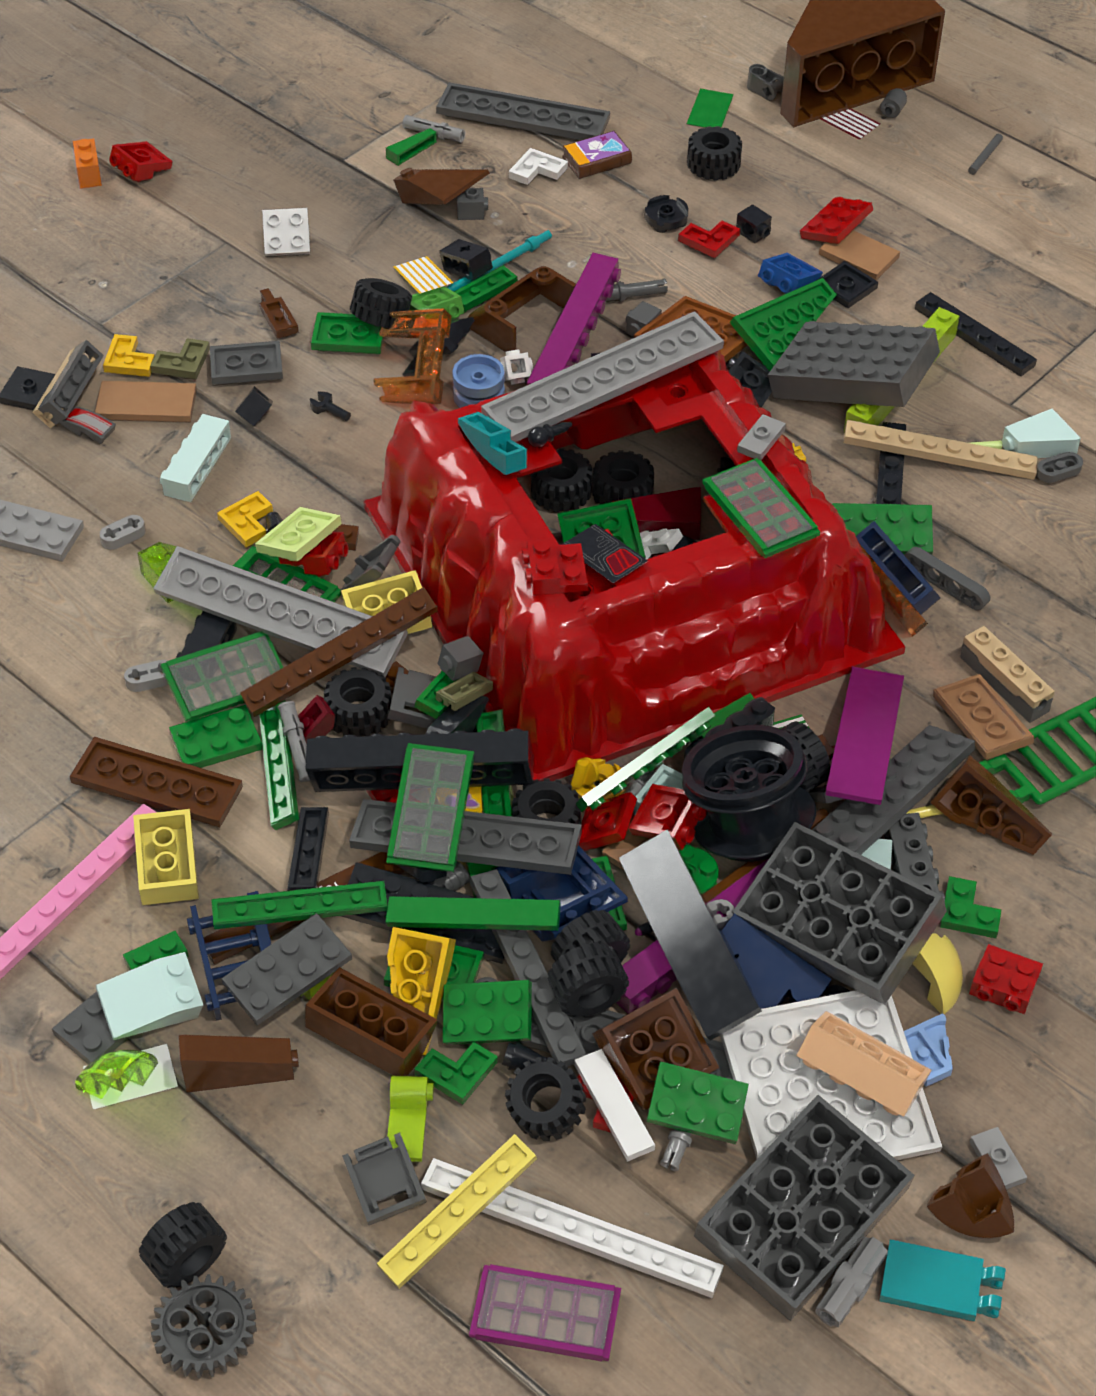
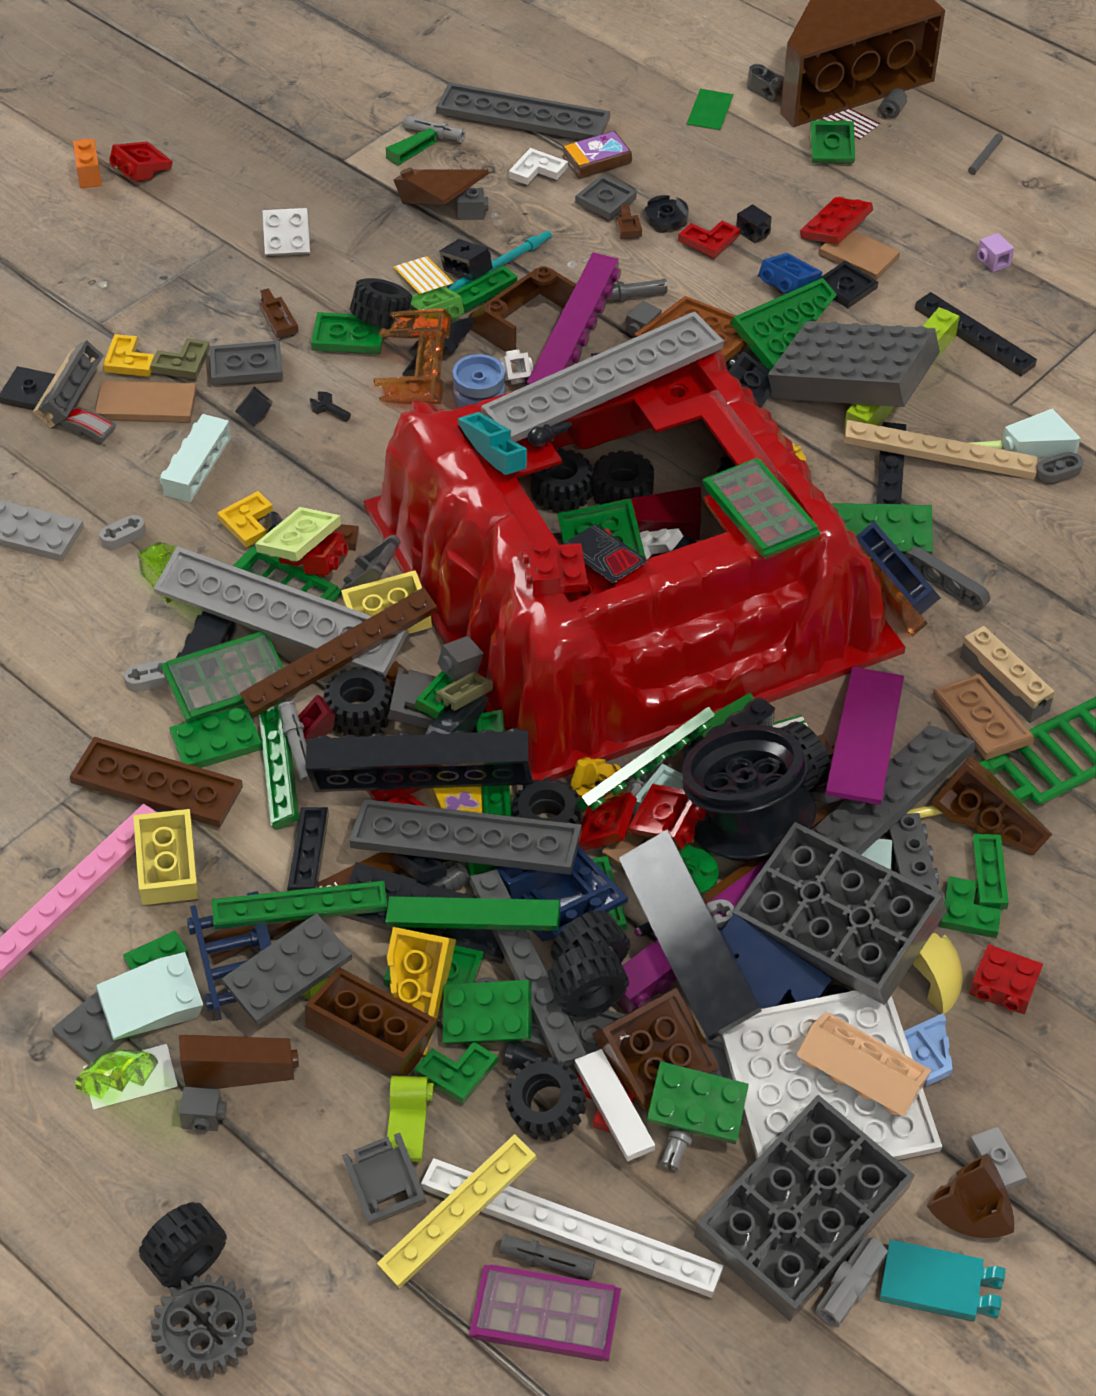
(201, 1109): none -> dark grey brick
(430, 807): clear piece -> none
(583, 1266): none -> dark grey pin
(605, 197): none -> dark grey plate
(628, 225): none -> reddish brown plate
(714, 153): black tyre -> none
(761, 437): light grey plate -> none
(832, 141): none -> green plate
(990, 871): none -> green plate
(995, 252): none -> lavender brick

